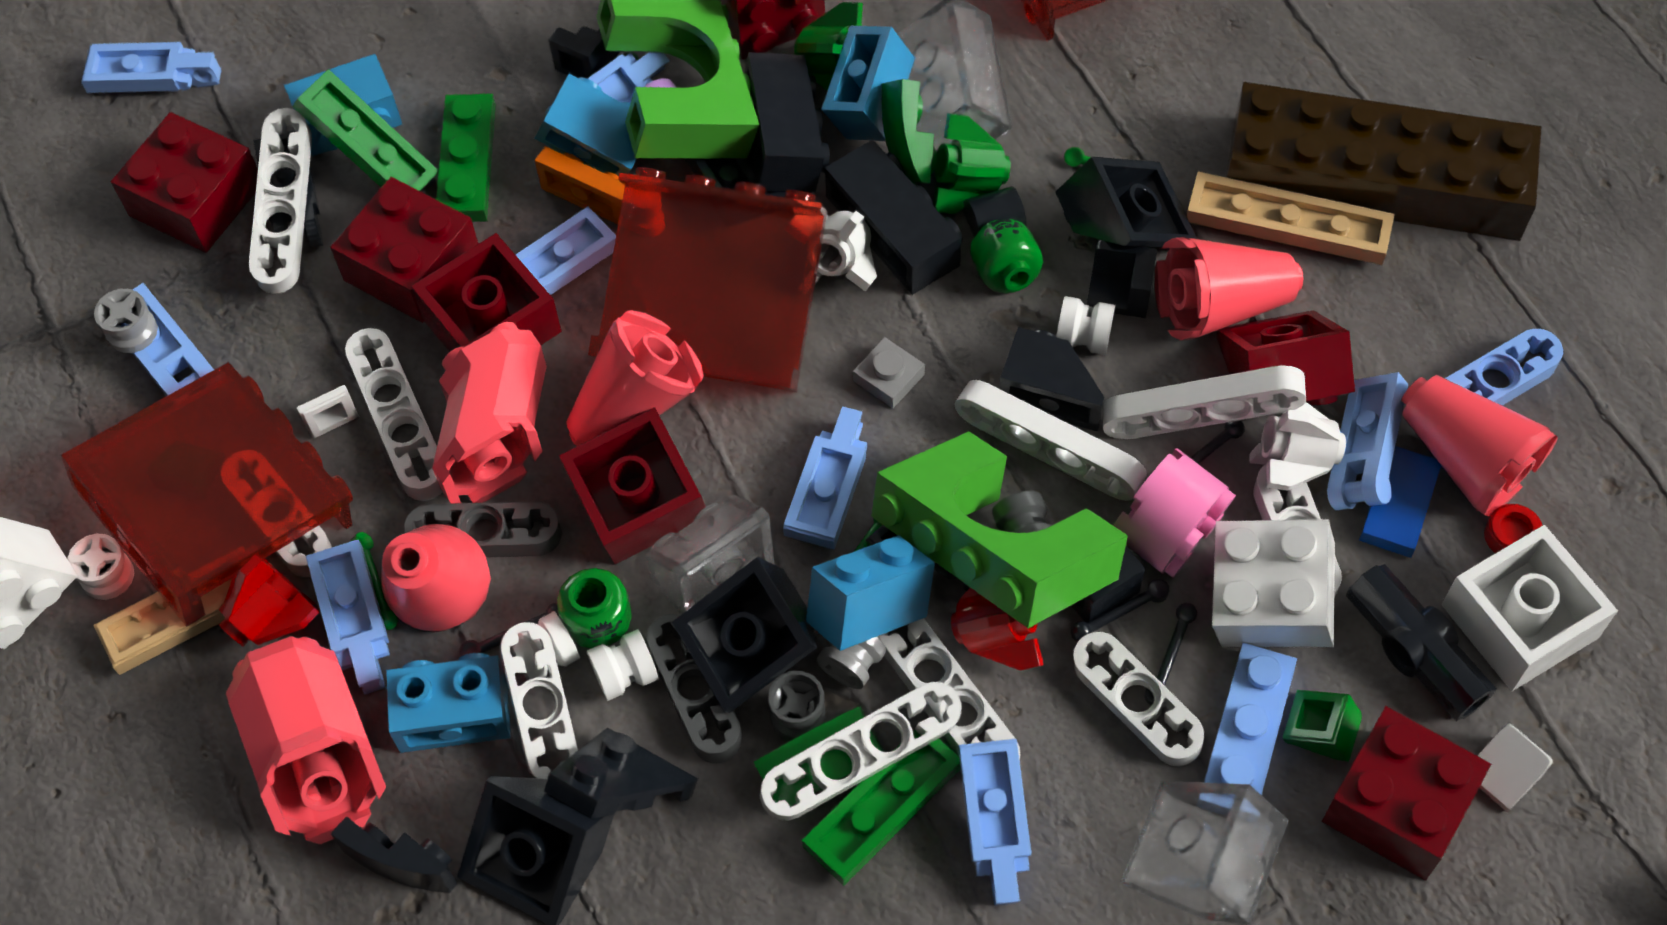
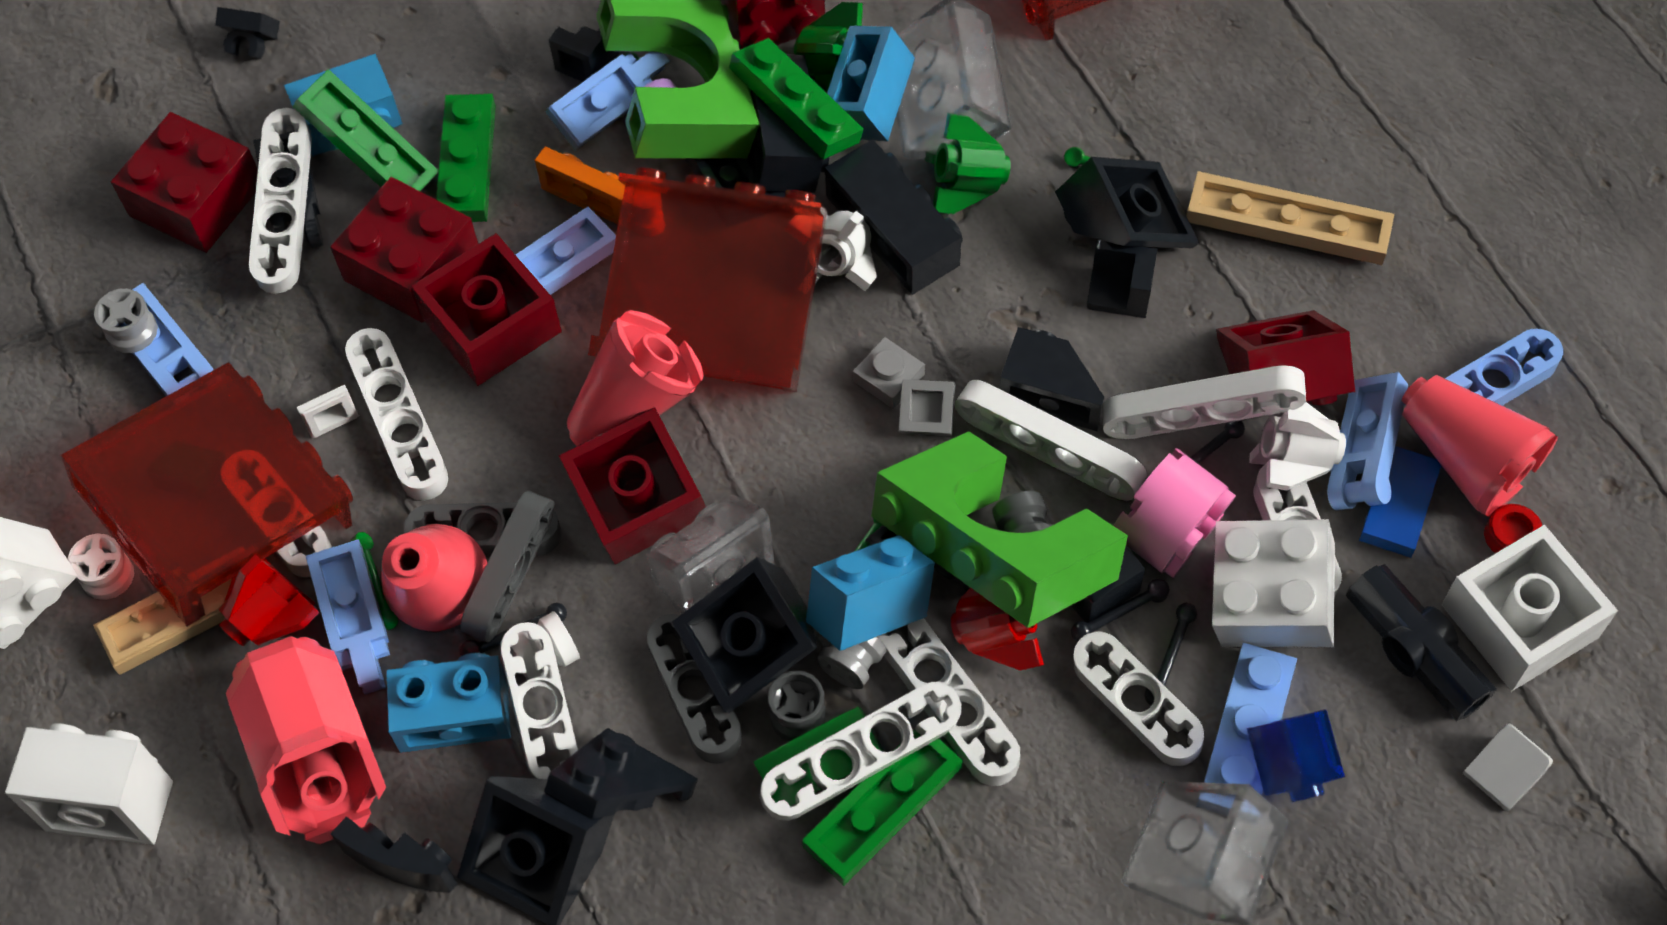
(90, 784): none -> white brick
(147, 68): light blue hinge -> none
(246, 26): none -> black tile
(489, 413): coral brick -> none
(507, 566): none -> dark grey beam
(589, 126): dark azure brick -> none
(594, 607): green head -> none
(622, 664): white wheel -> none
(796, 98): none -> green plate
(828, 483): light blue hinge -> none
(900, 114): green slope -> none
(926, 407): none -> light grey plate
(993, 206): black brick -> none
(996, 814): light blue hinge -> none
(1004, 253): green head -> none
(1086, 324): white wheel -> none
(1221, 284): coral cone -> none
(1296, 755): none -> clear blue brick
(1323, 723): green slope -> none
(1389, 158): dark brown brick -> none
(1406, 793): dark red brick -> none

